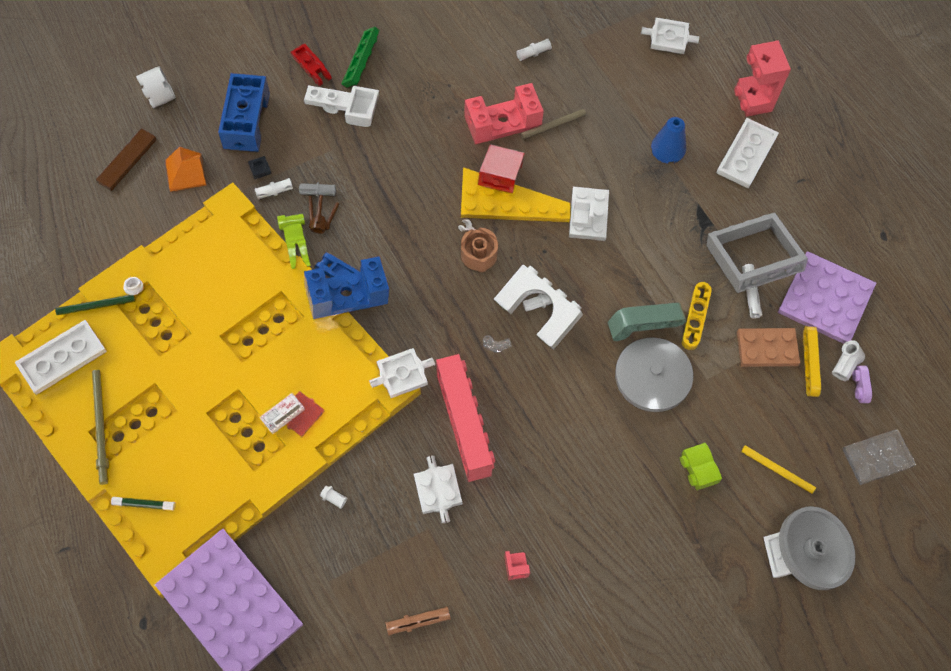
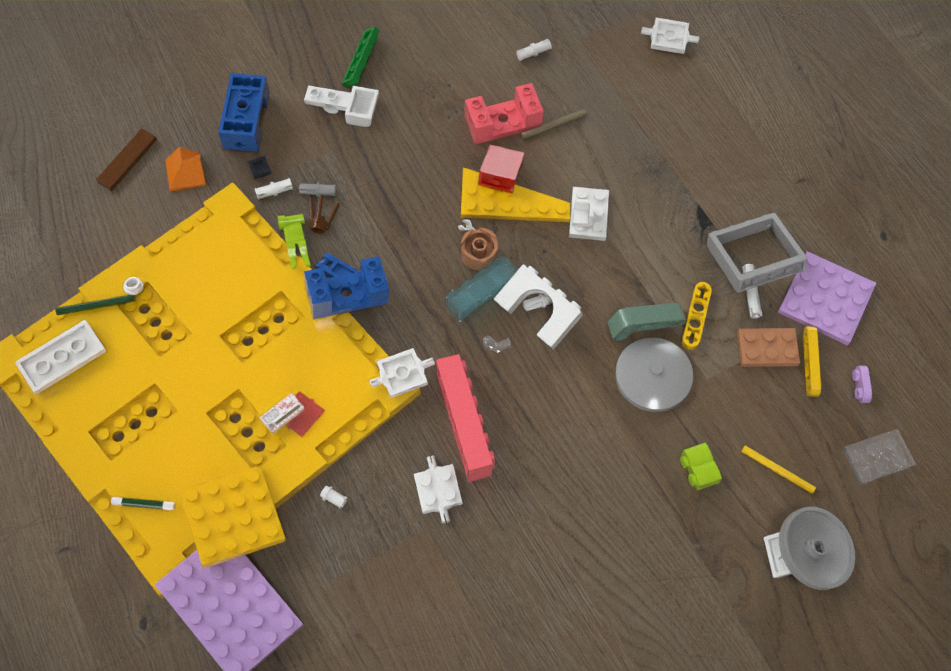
(102, 462): olive bar -> none
(156, 87): white brick -> none
(232, 516): none -> yellow plate
(310, 63): red hinge -> none
(416, 621): nougat pin -> none
(480, 289): none -> clear light blue brick
(516, 565): coral panel -> none
(670, 141): blue cone -> none
(747, 153): white plate -> none
(770, 70): coral plate -> none
(850, 358): white piece -> none

